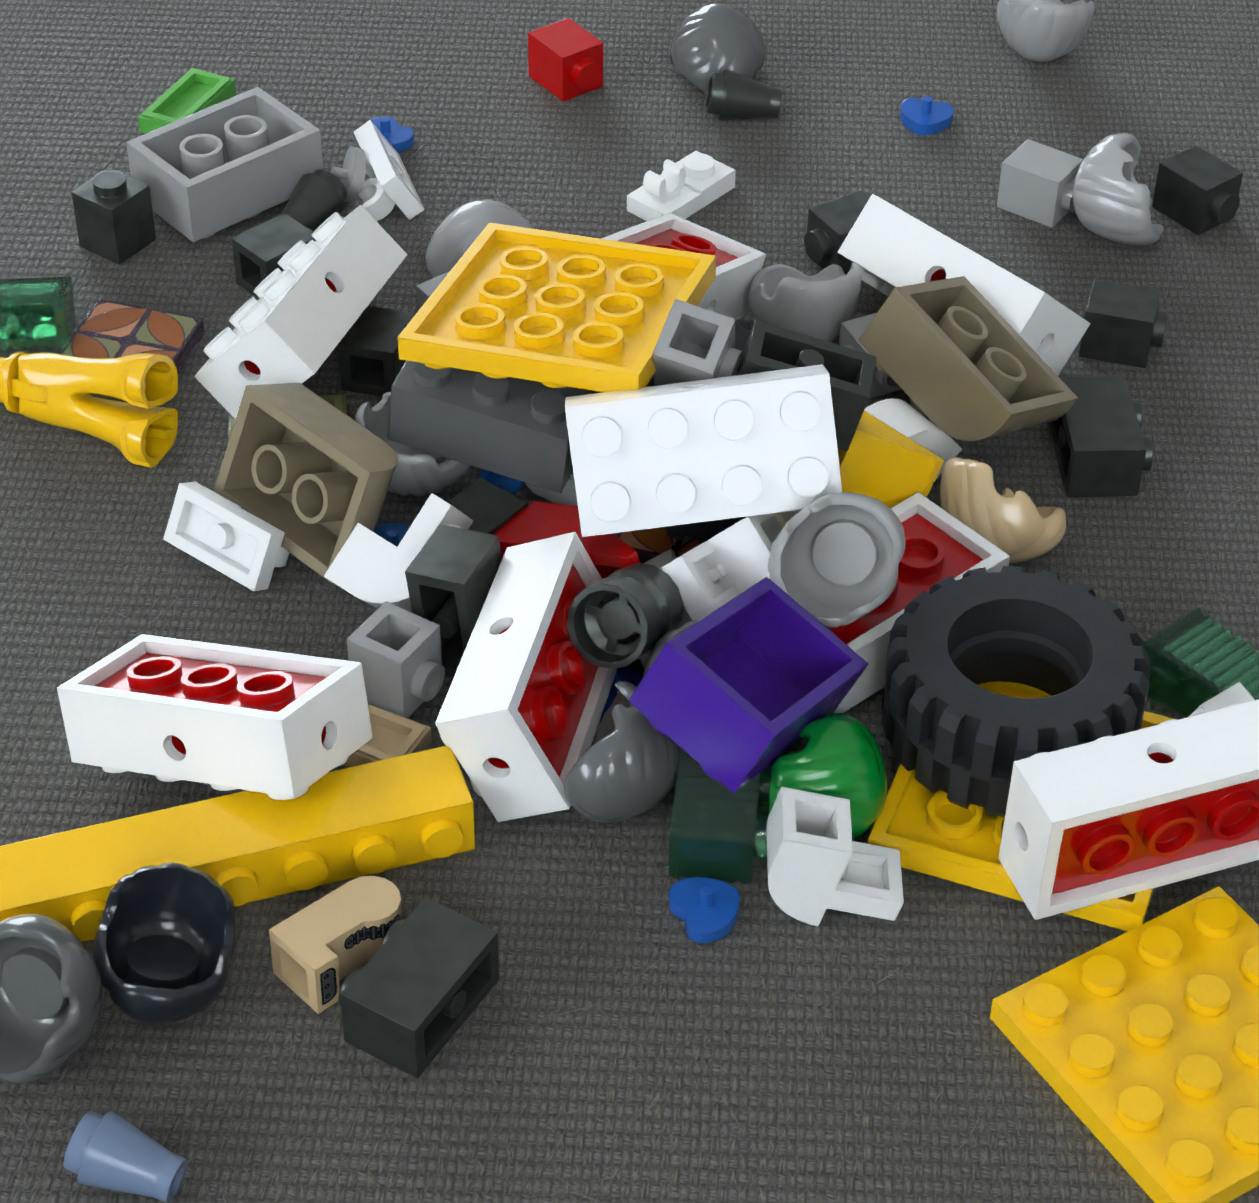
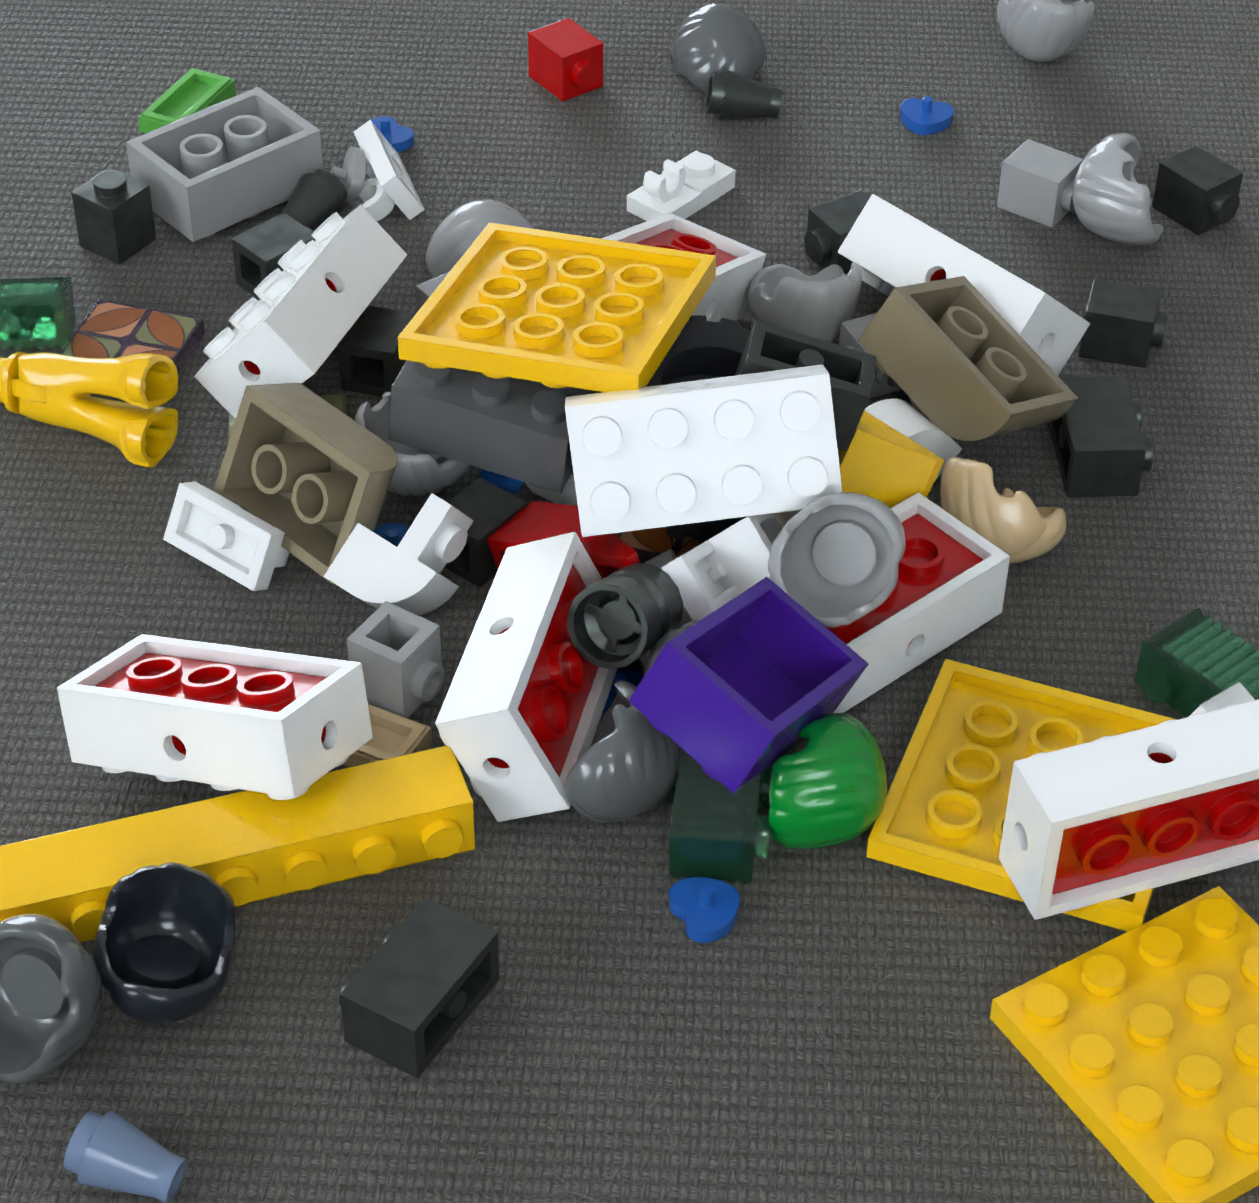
(333, 938): tan leg -> none
(451, 585): pearl dark grey brick -> none
(695, 346): light grey brick -> none
(820, 867): white brick -> none
(1015, 632): black tyre -> none

